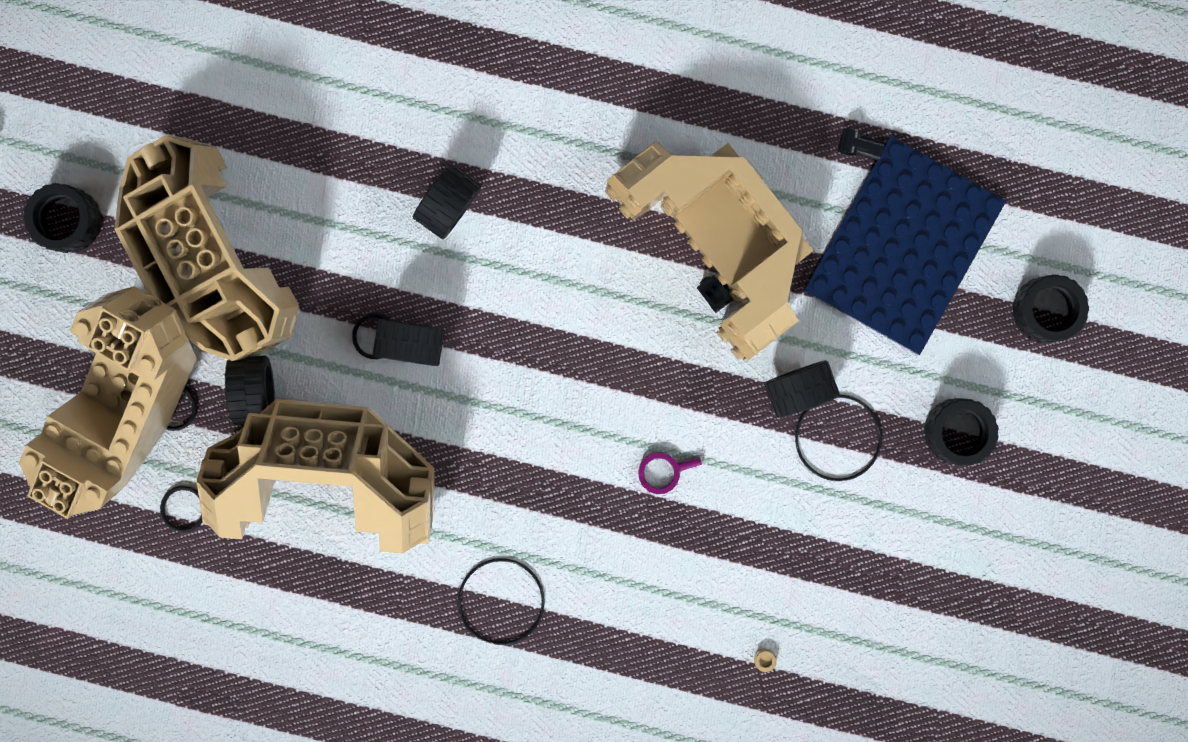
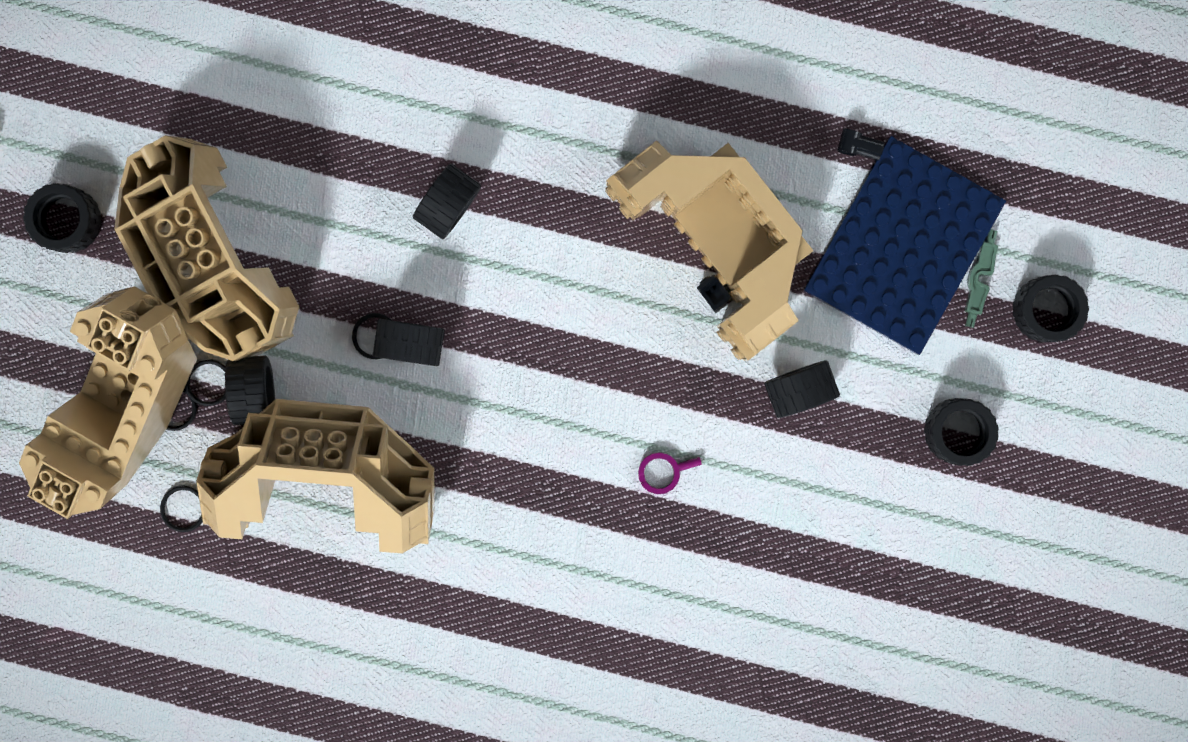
(188, 389): none -> black tyre
(542, 601): black piece -> none
(765, 660): tan tile -> none
(846, 478): black piece -> none
(977, 290): none -> sand green piece

